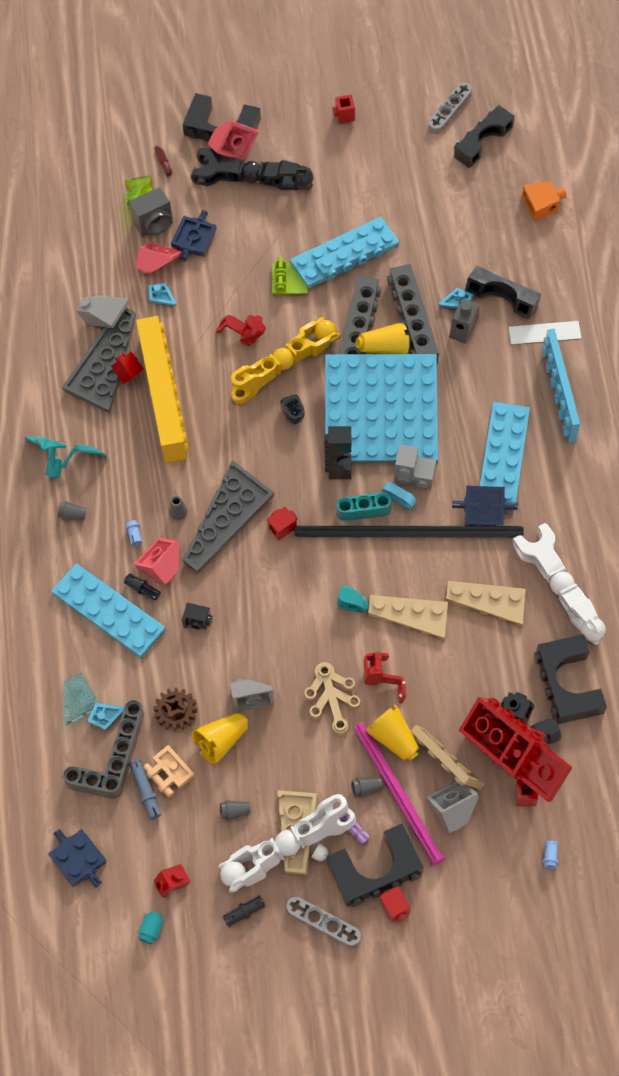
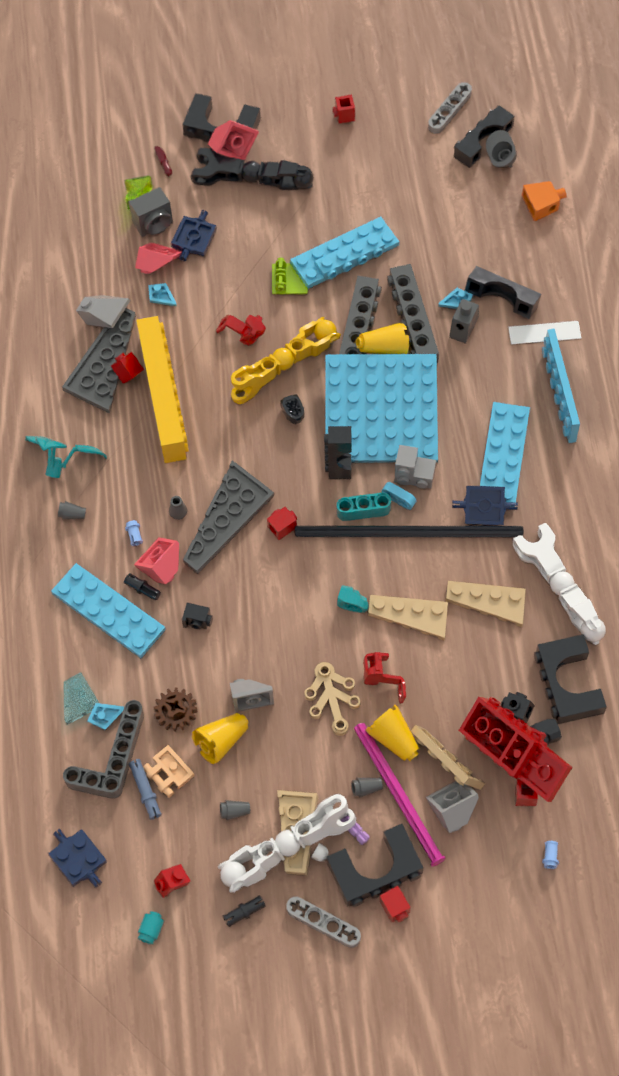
(501, 149): none -> dark grey piece

